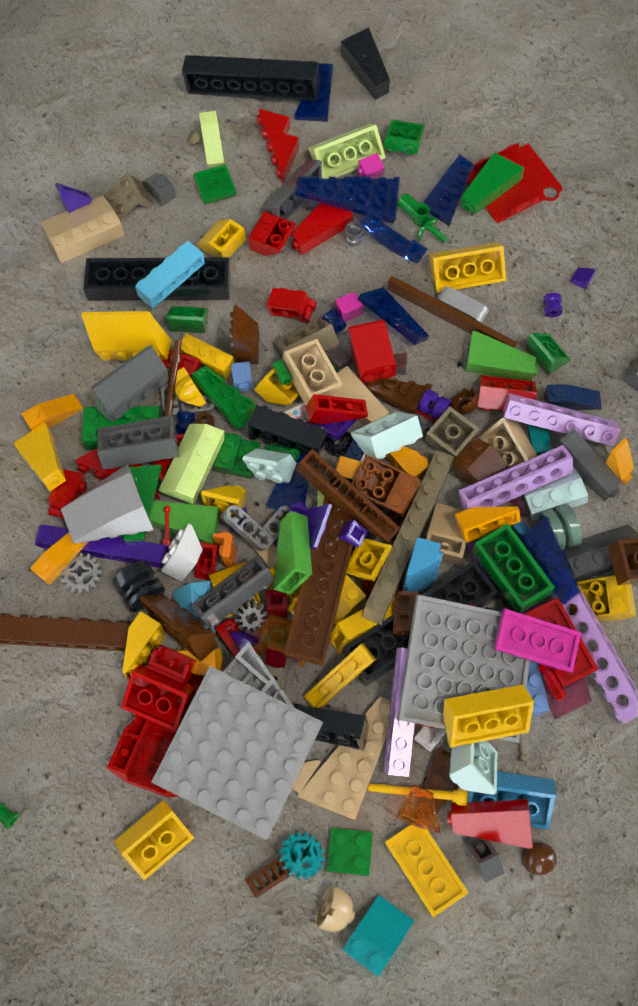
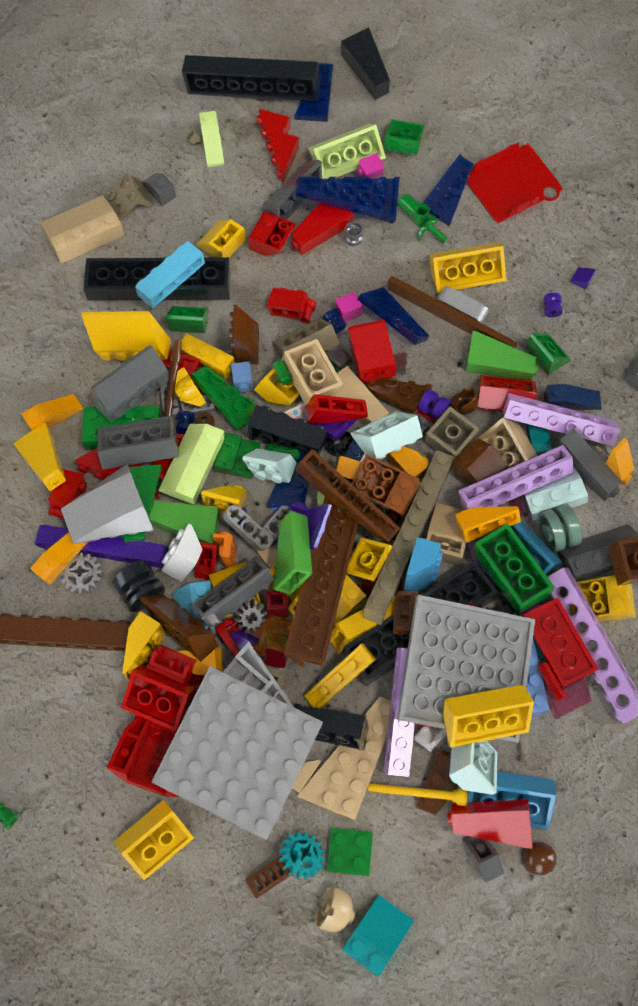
(72, 198): dark purple slope -> none
(167, 541): red hinge -> none
(215, 184): green plate -> none
(353, 533): dark purple slope -> none
(391, 239): clear blue slope -> none
(420, 810): clear orange slope -> none
(426, 869): yellow plate -> none
(491, 182): green slope -> none
(537, 641): dark pink plate -> none
(546, 551): clear blue wing -> none

